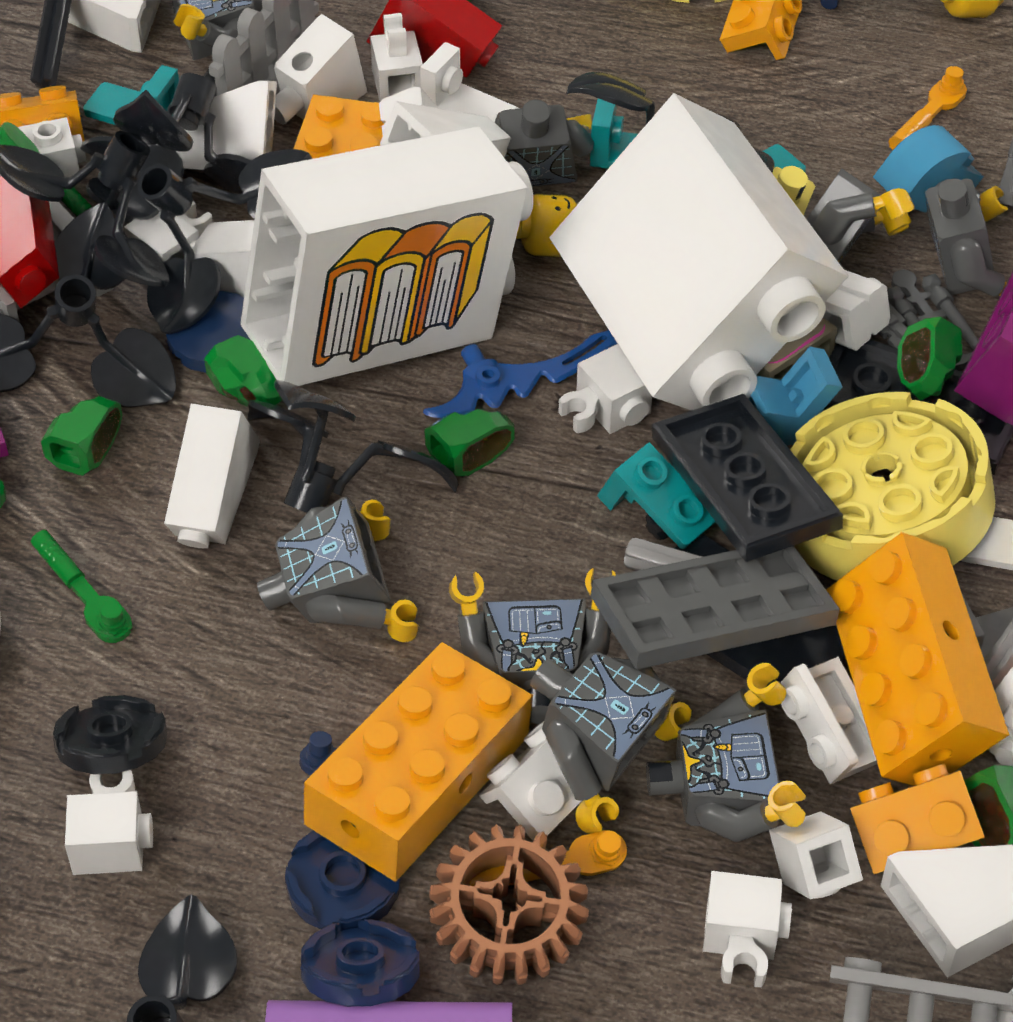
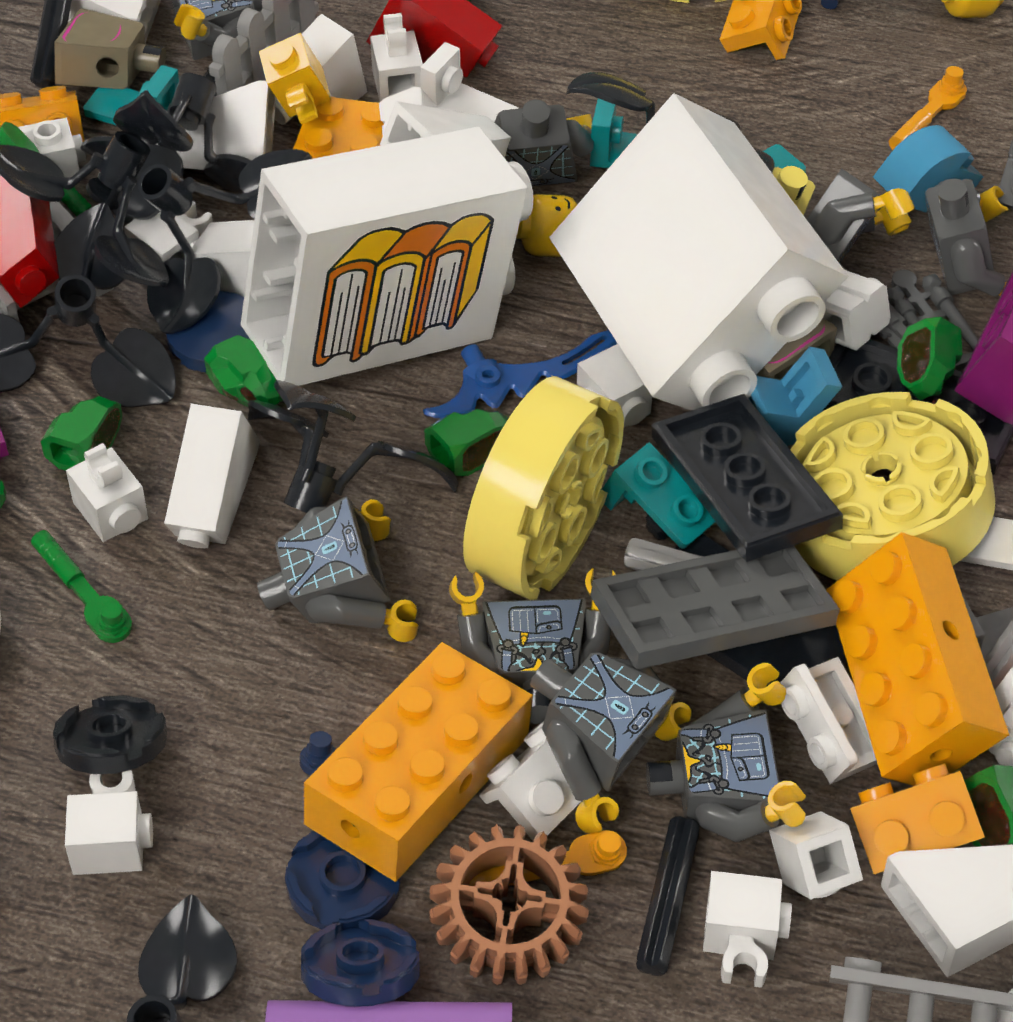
(104, 51): none -> dark tan torso
(107, 493): none -> white brick
(295, 77): none -> yellow brick
(542, 487): none -> light yellow brick
(668, 896): none -> black axle

